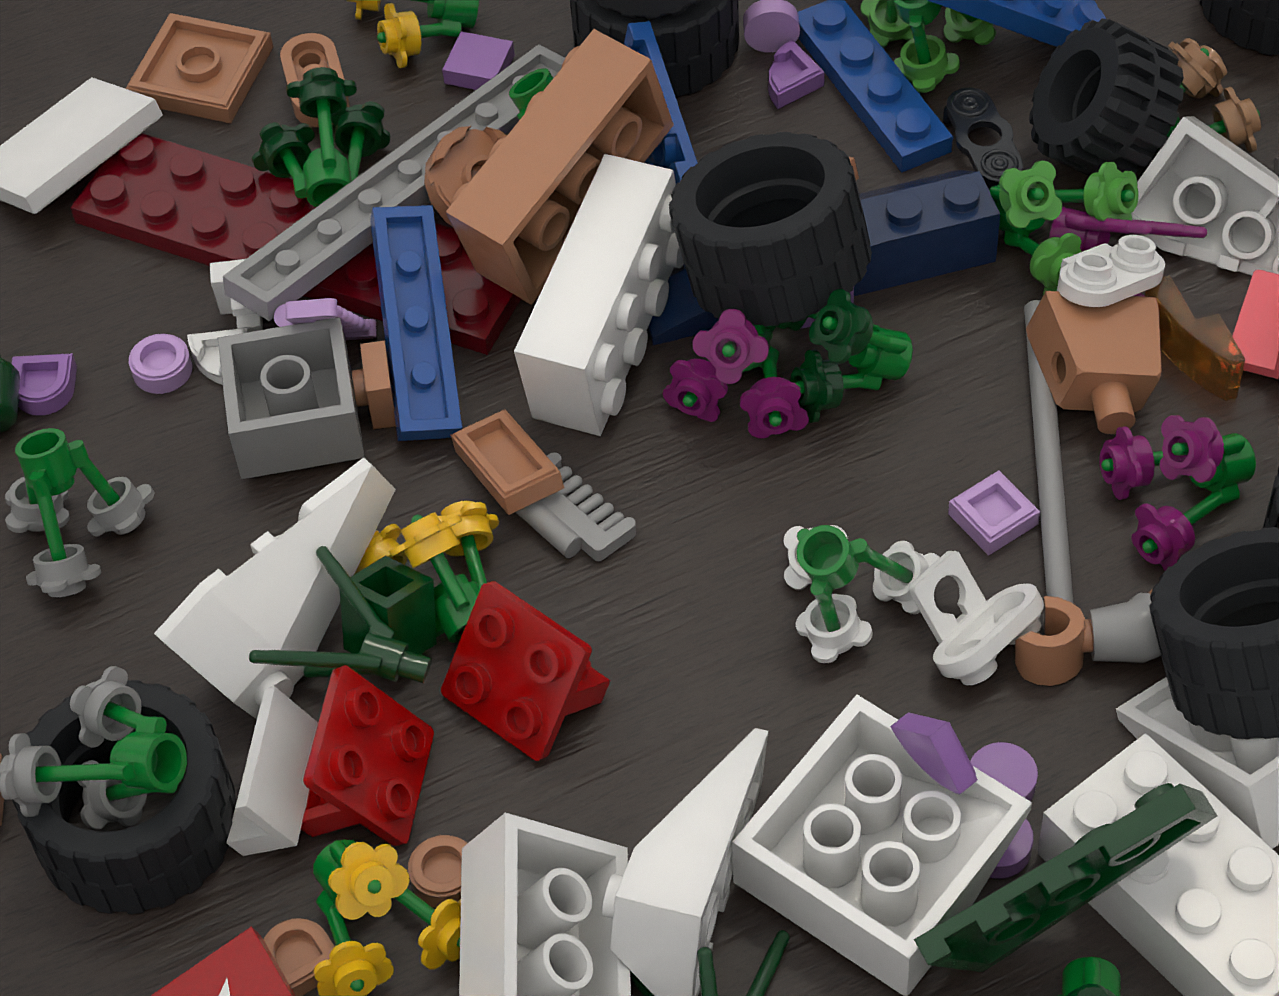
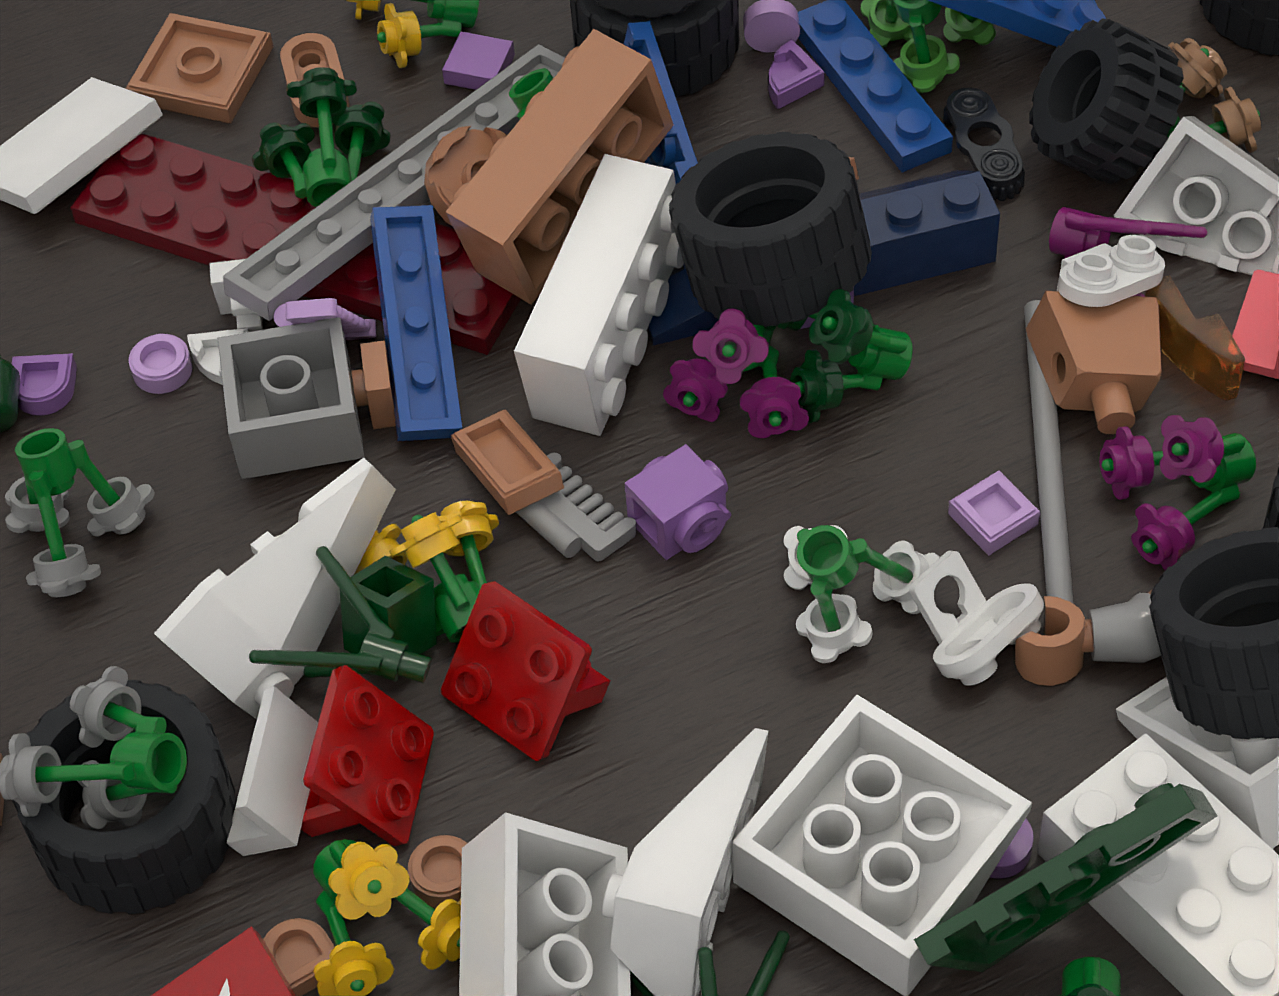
(678, 502): none -> medium lavender brick
(936, 750): medium lavender tile -> none
(1008, 766): medium lavender tile -> none
(1029, 199): bright green plant -> none

